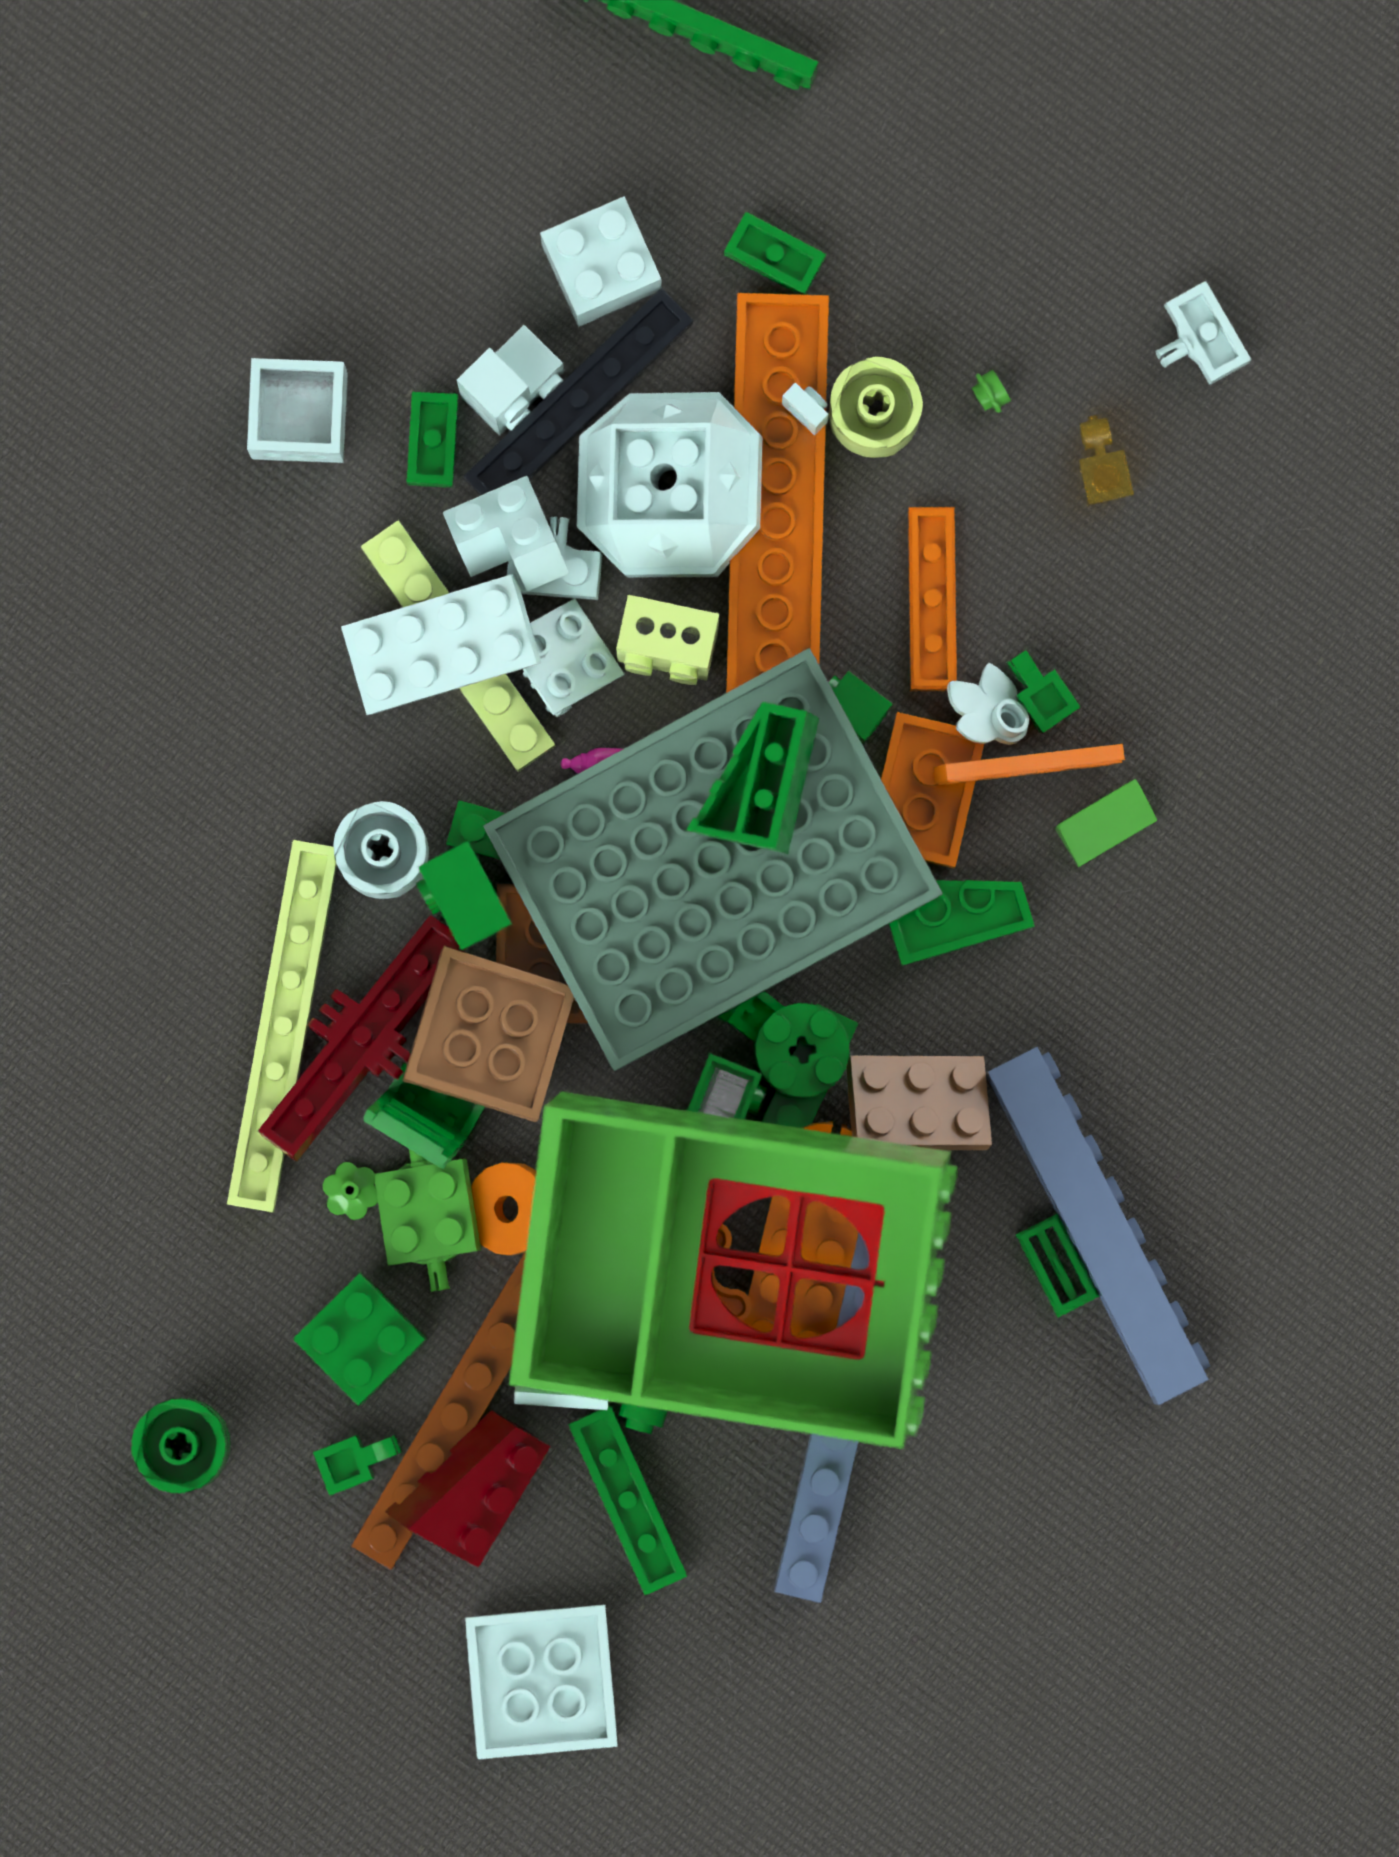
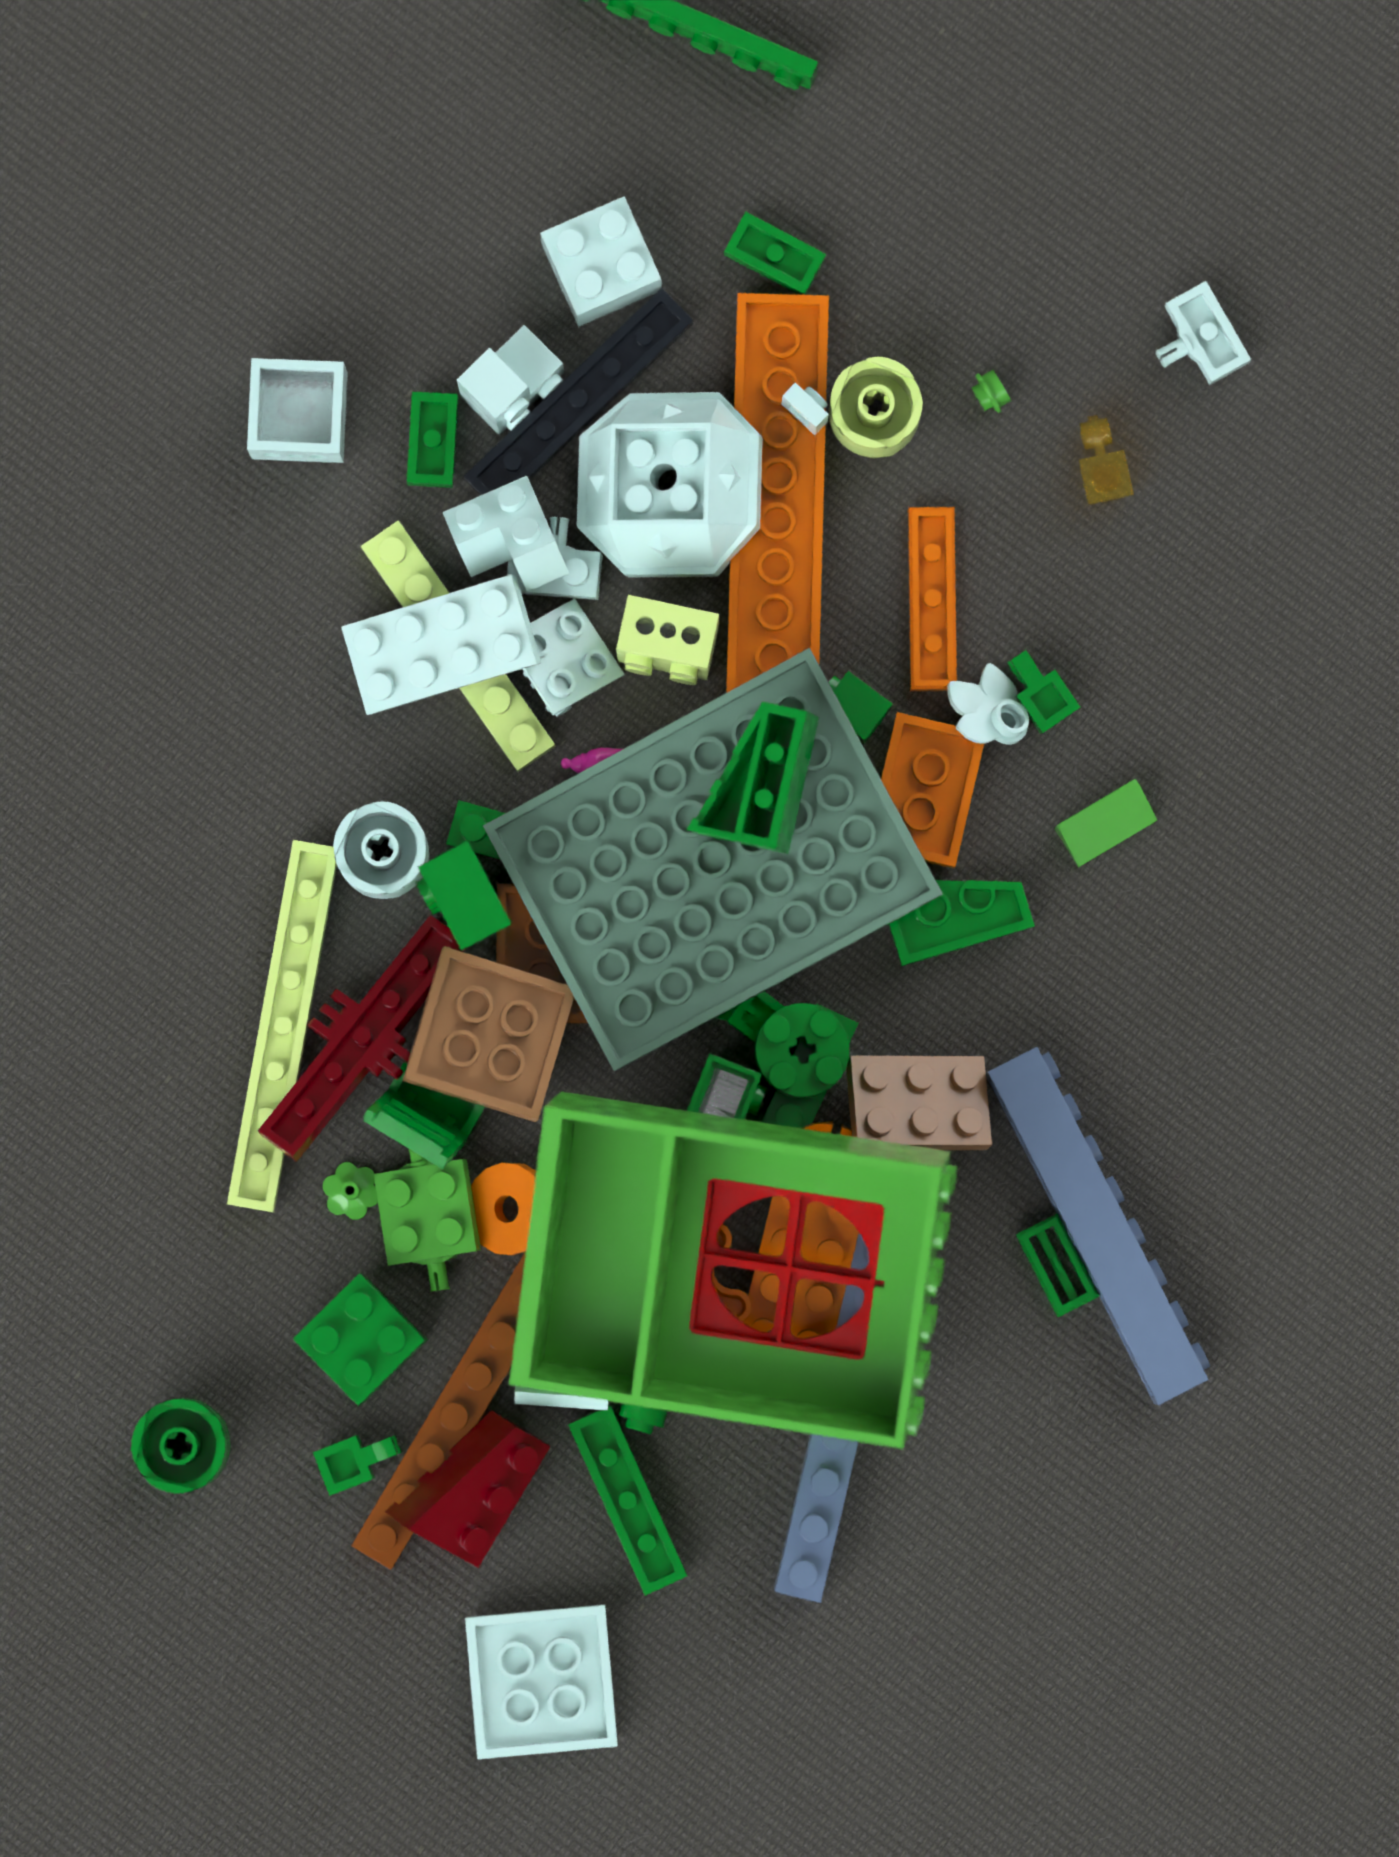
(1028, 764): orange tile -> none

